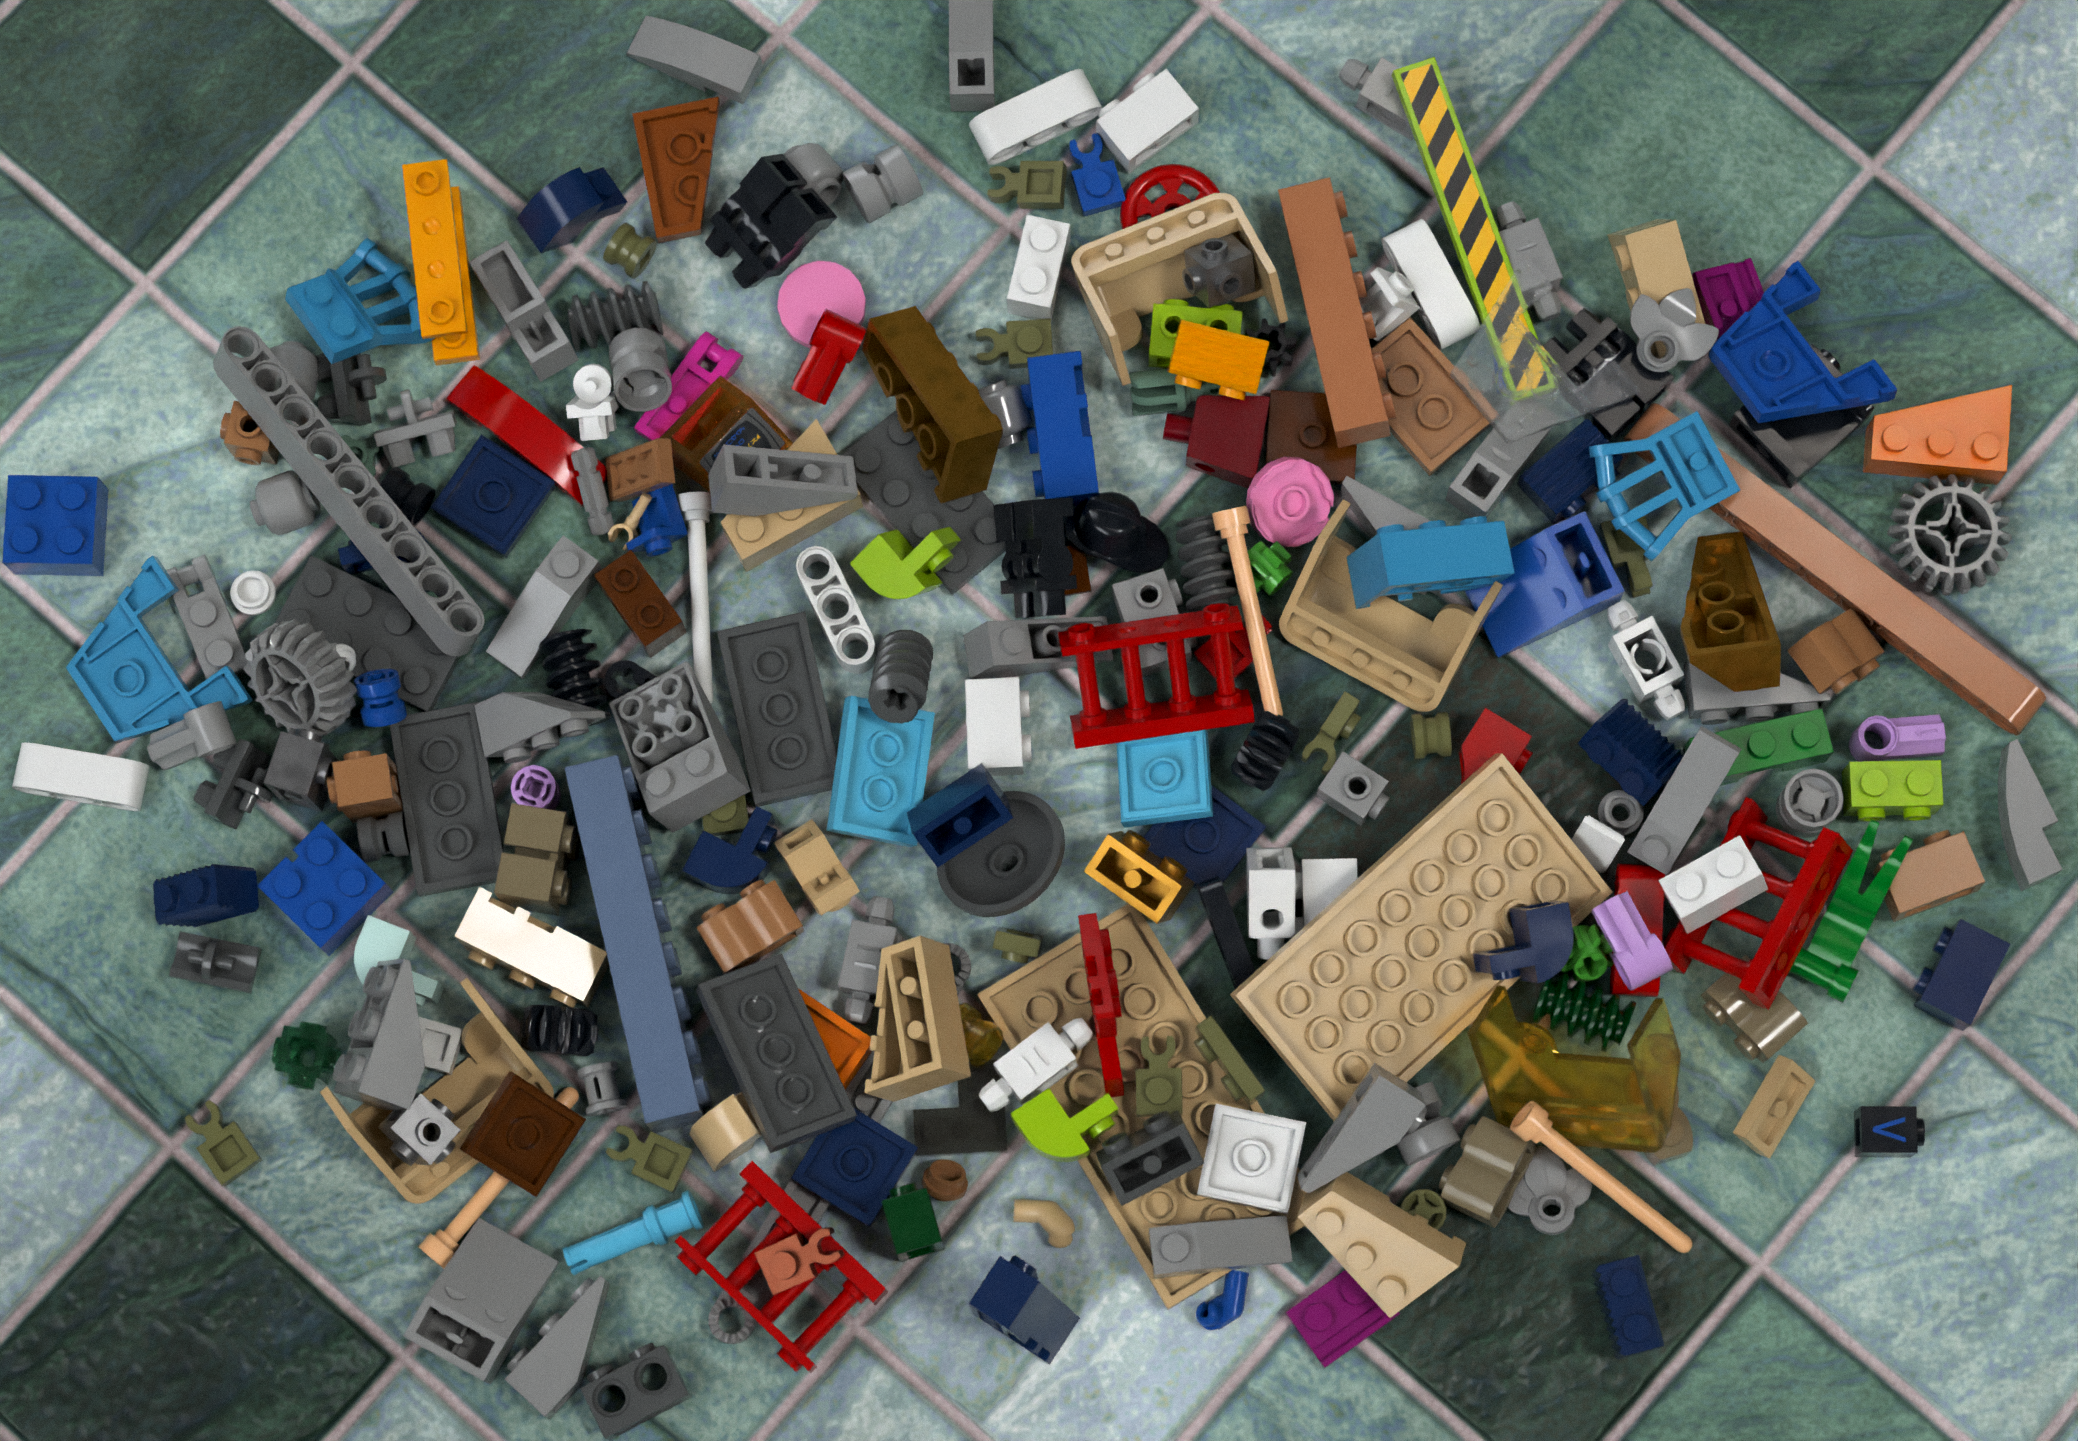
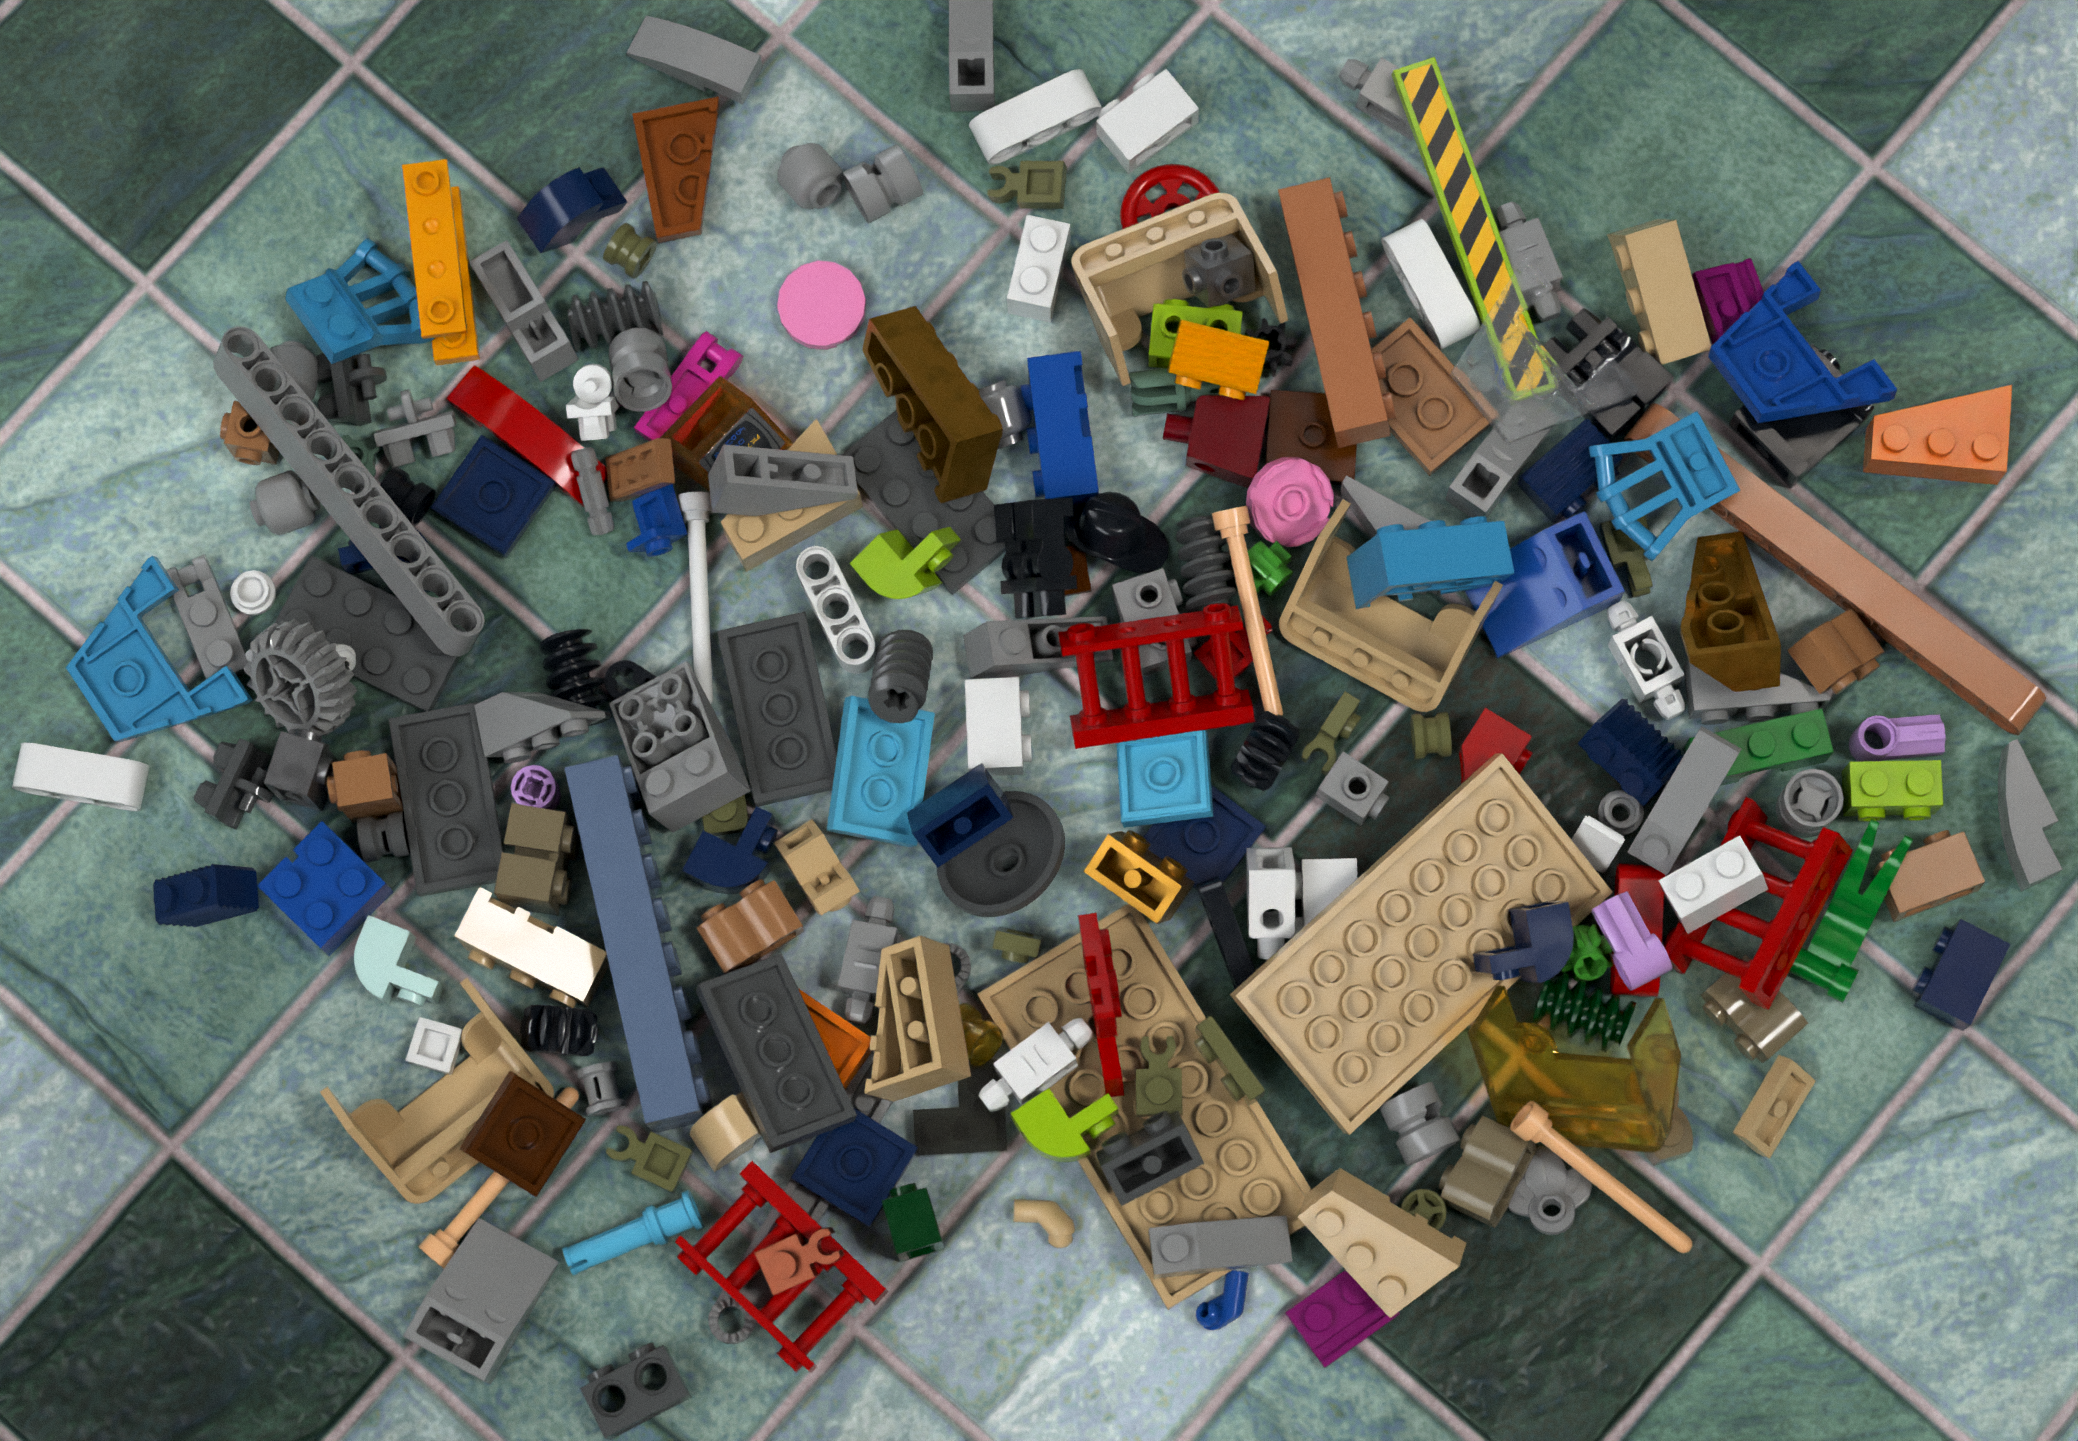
(55, 525): blue brick -> none
(198, 735): light grey piece -> none
(215, 962): dark grey hips -> none
(226, 1149): olive plate -> none
(292, 1047): clear green brick -> none
(380, 697): blue wheel -> none
(386, 1041): light grey slope -> none
(422, 1132): flat silver brick -> none
(544, 605): light grey slope -> none
(559, 1360): light grey slope -> none
(631, 521): tan hand -> none
(640, 603): reddish brown brick -> none
(768, 220): black hips -> none
(832, 346): red piece -> none
(945, 1180): medium nougat plate -> none
(1022, 341): olive plate -> none
(1023, 1308): dark blue wedge -> none
(1097, 181): blue plate -> none
(1251, 1158): white tile -> none
(1367, 1125): light grey slope -> none
(1389, 301): white bracket -> none
(1627, 1307): dark blue brick -> none
(1674, 326): light grey plate -> none
(1888, 1131): black brick -> none
(1930, 535): light grey gear -> none

